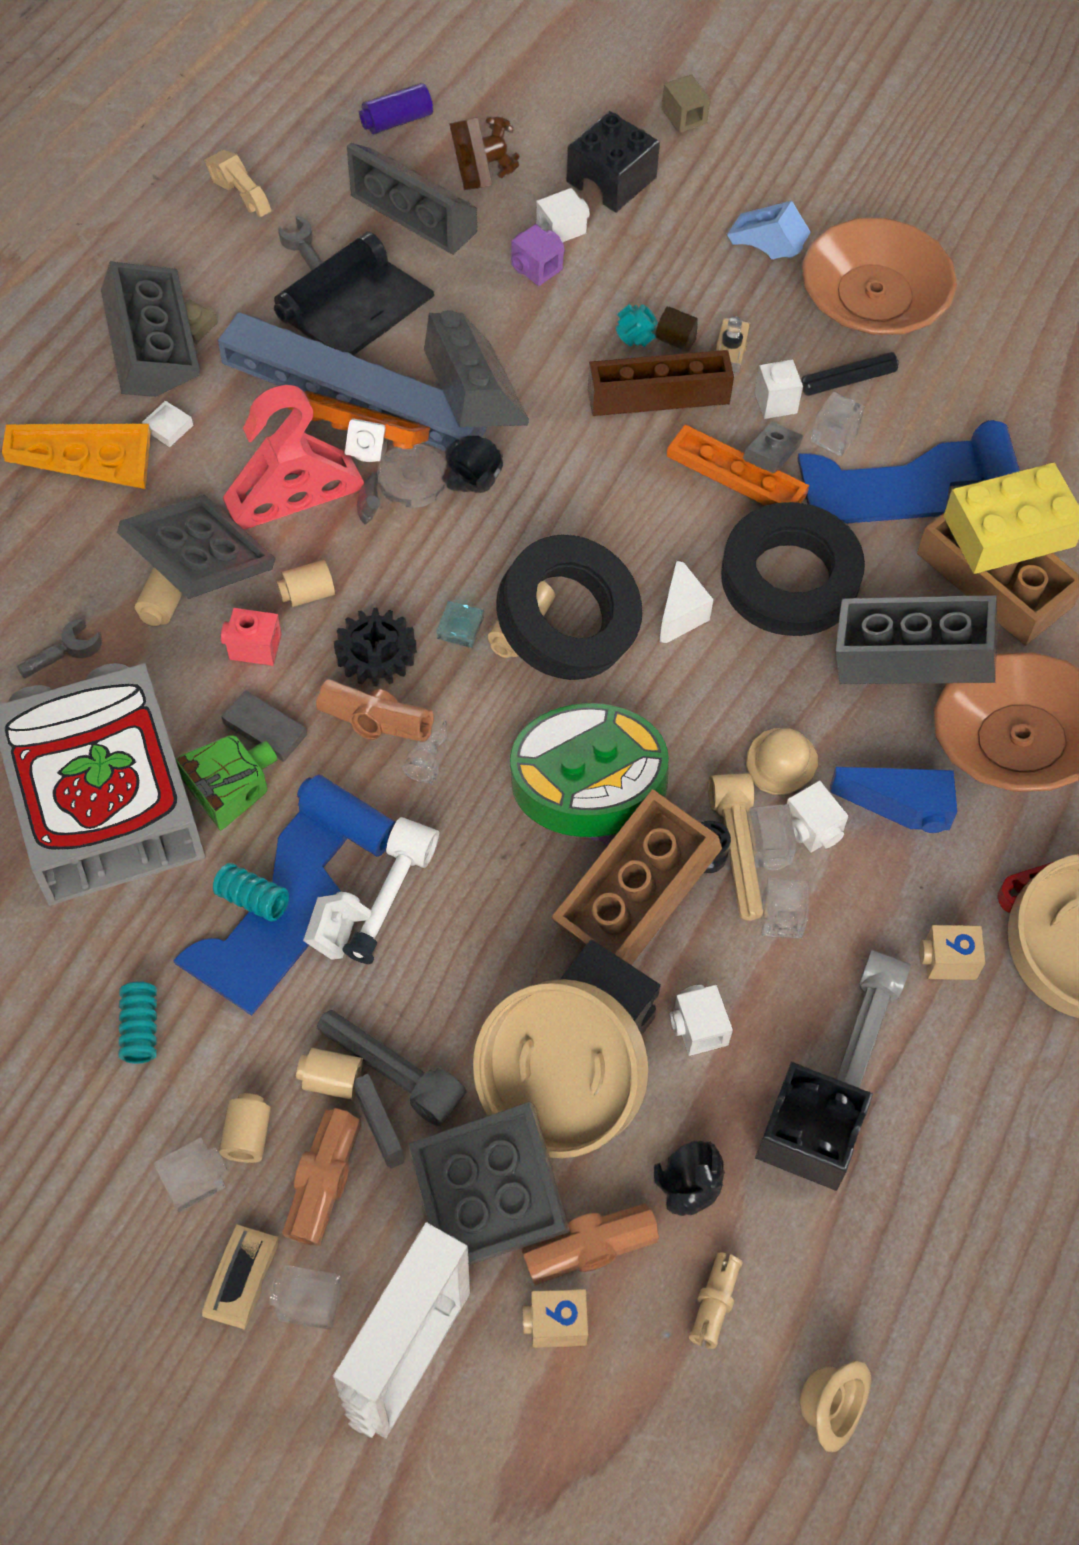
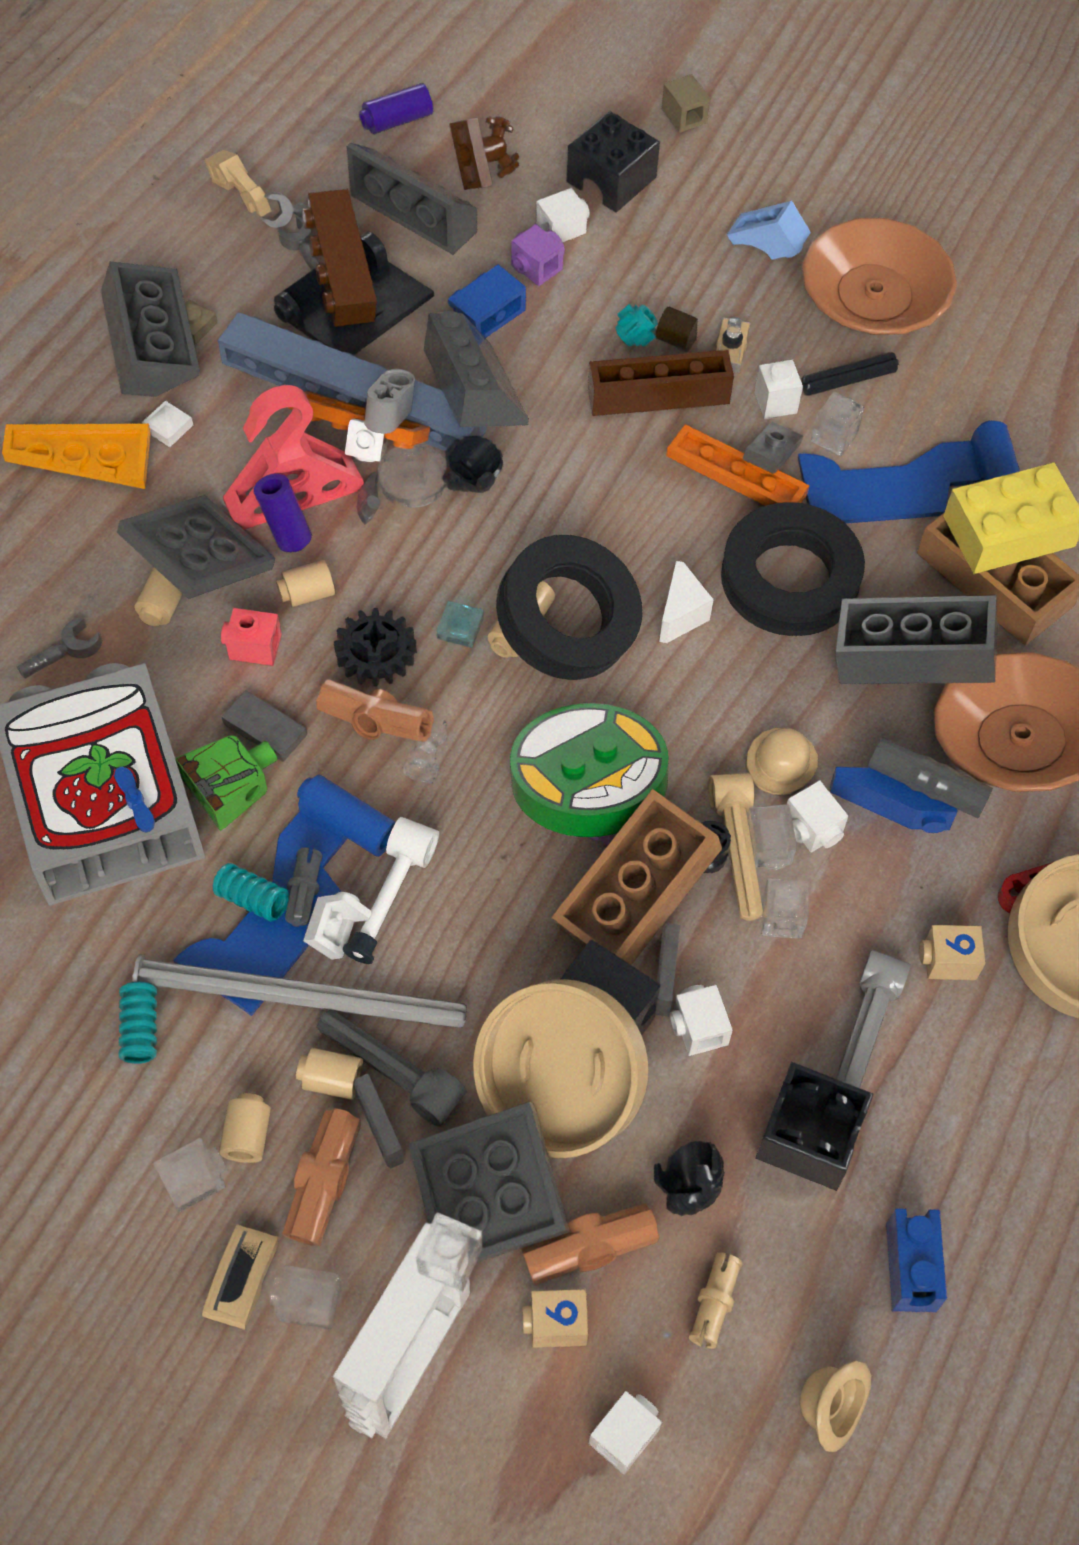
(134, 799): none -> blue piece
(282, 512): none -> dark purple brick
(286, 210): none -> flat silver piece
(299, 993): none -> light grey axle
(303, 887): none -> dark grey axle
(340, 257): none -> reddish brown brick
(389, 401): none -> light grey beam
(449, 1252): none -> clear brick
(490, 300): none -> blue brick
(626, 1431): none -> white brick
(667, 968): none -> flat silver tile
(916, 1261): none -> blue brick
(930, 777): none -> dark grey axle

